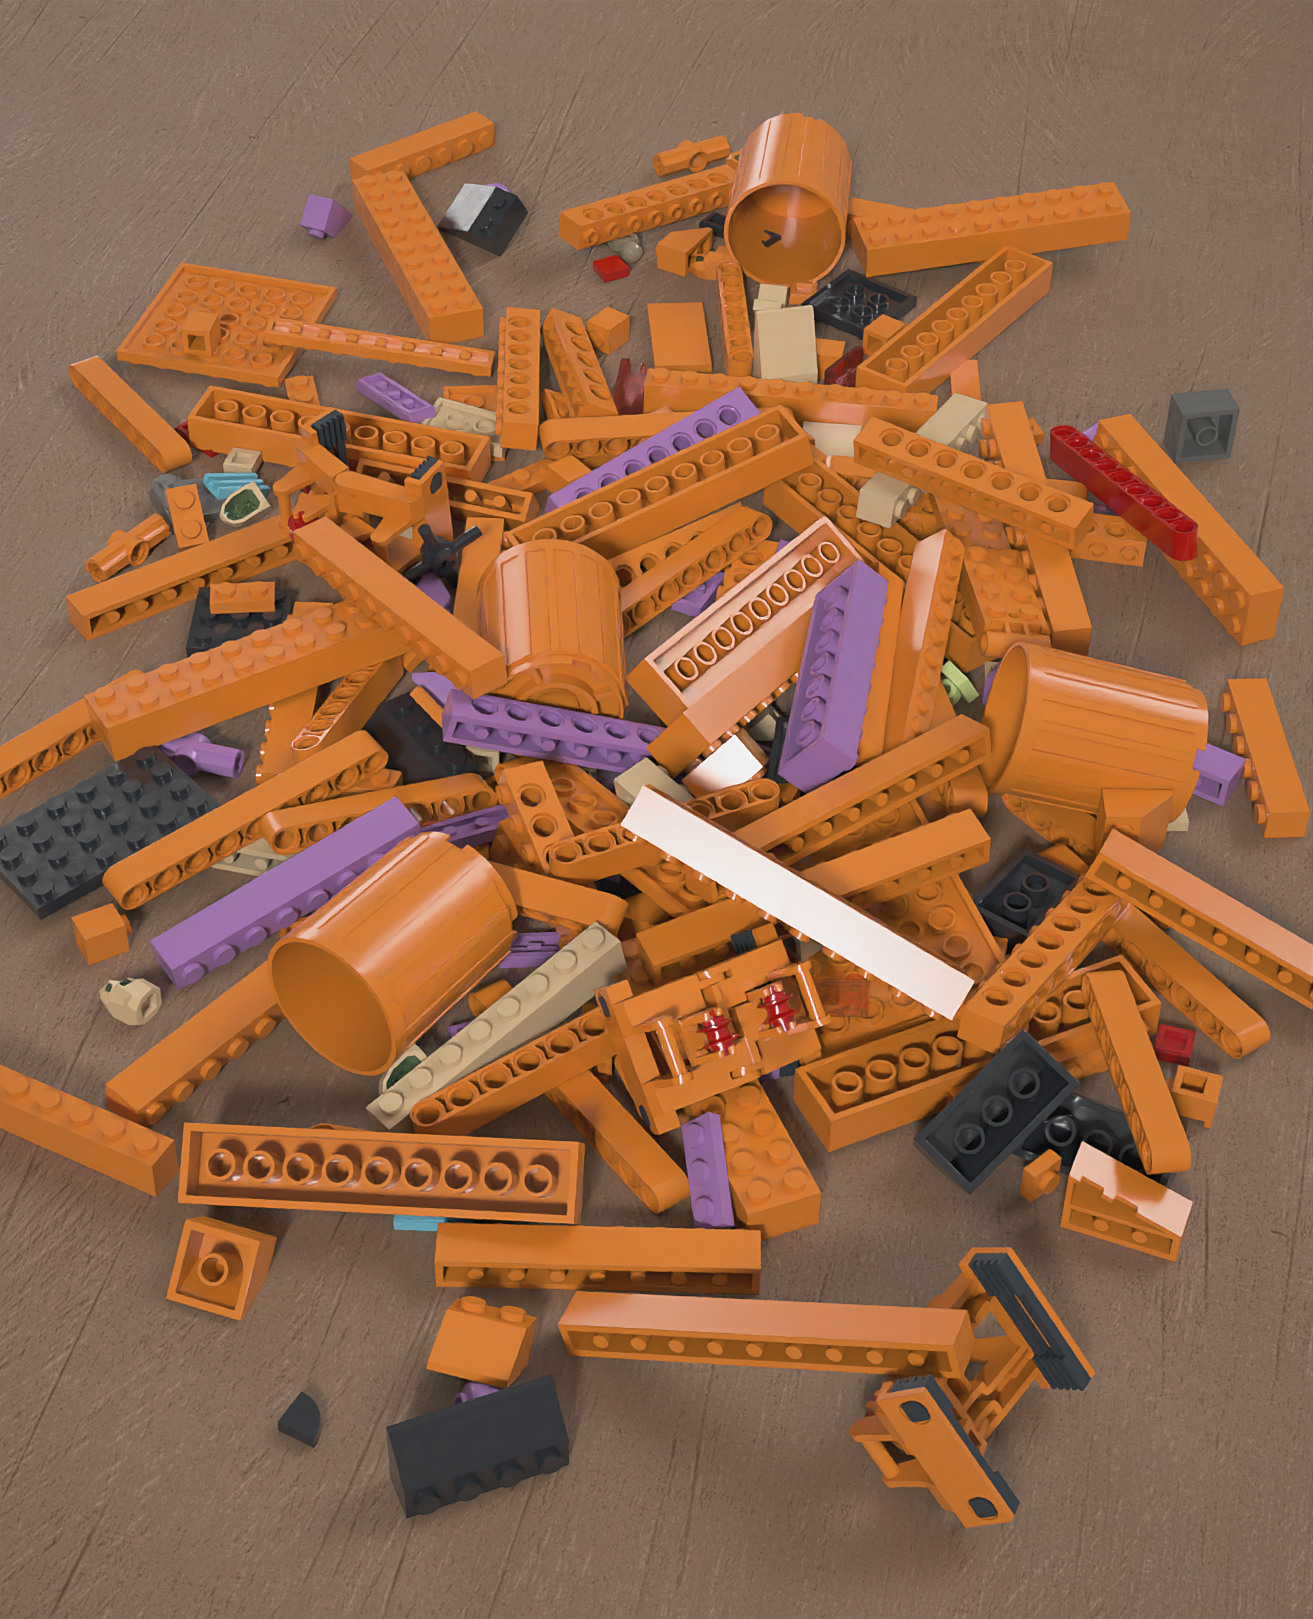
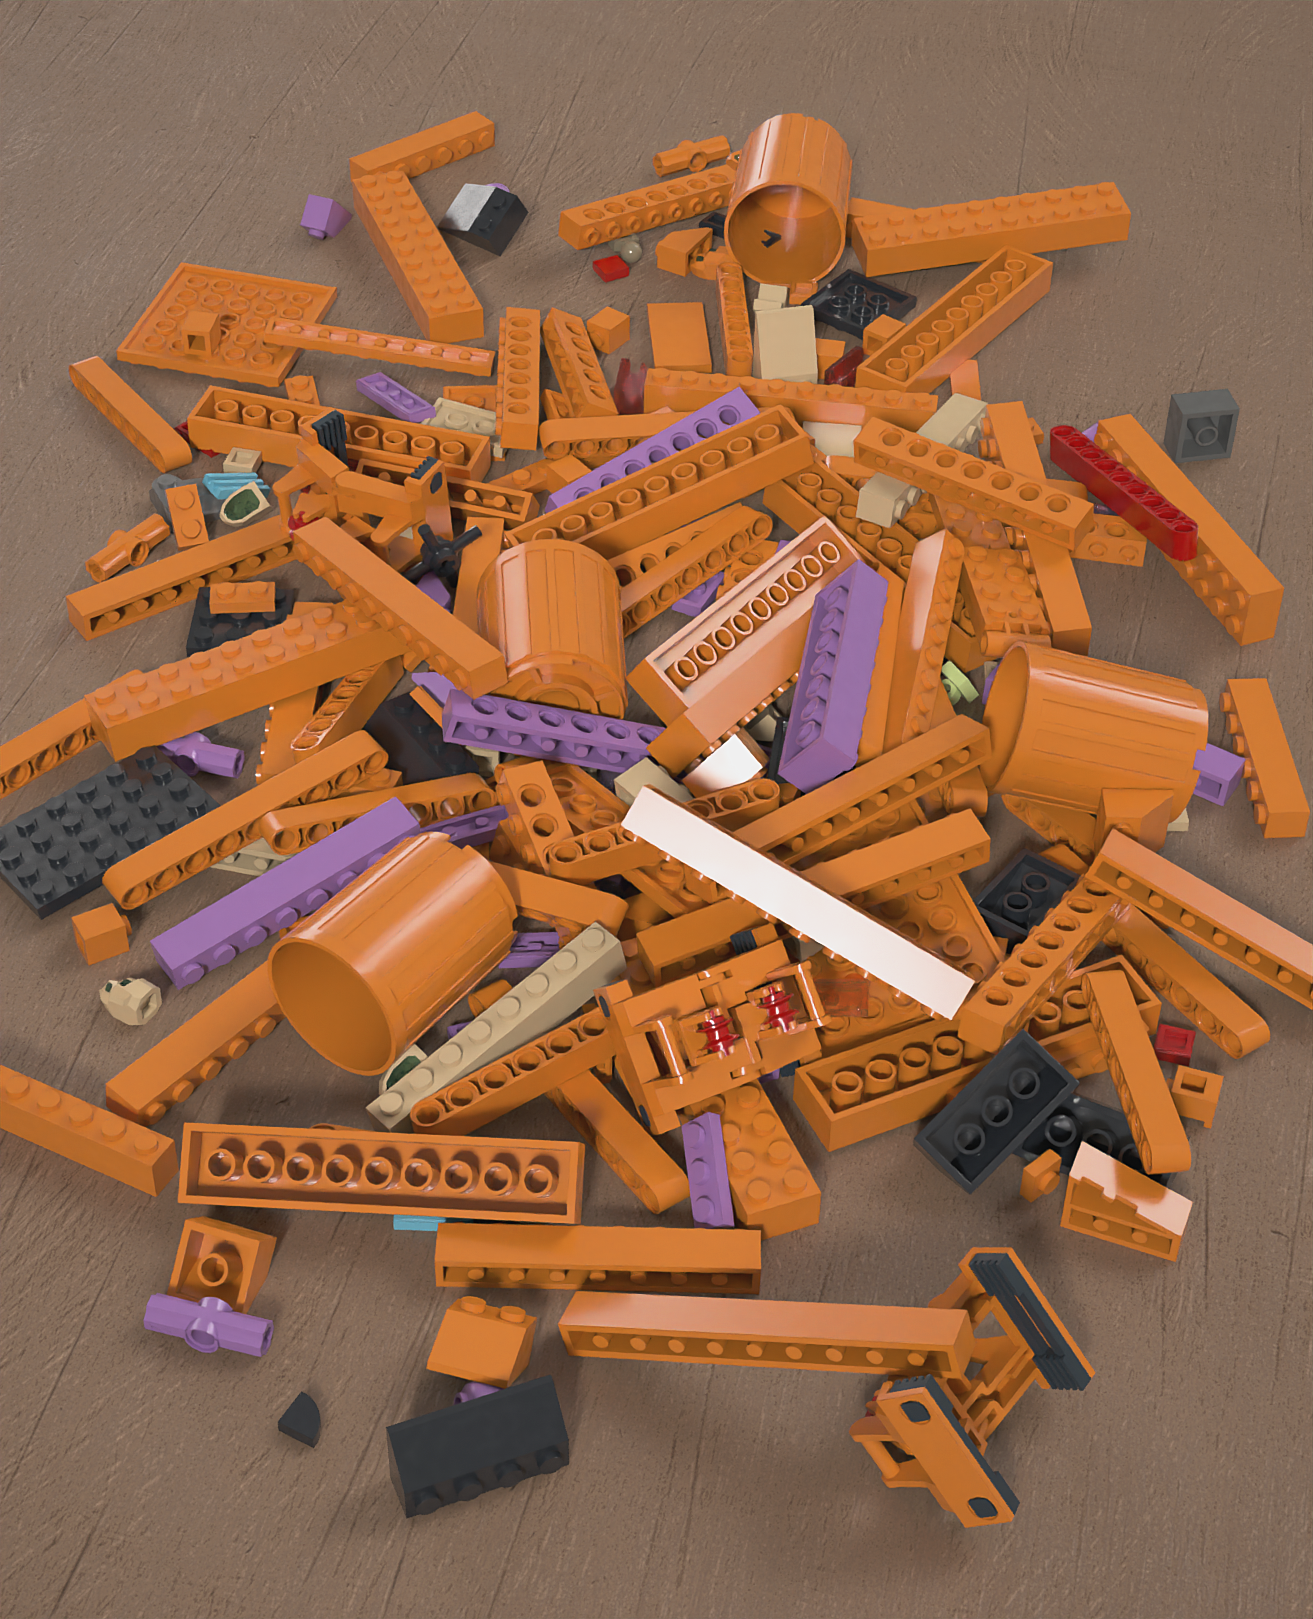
(208, 1324): none -> medium lavender piece

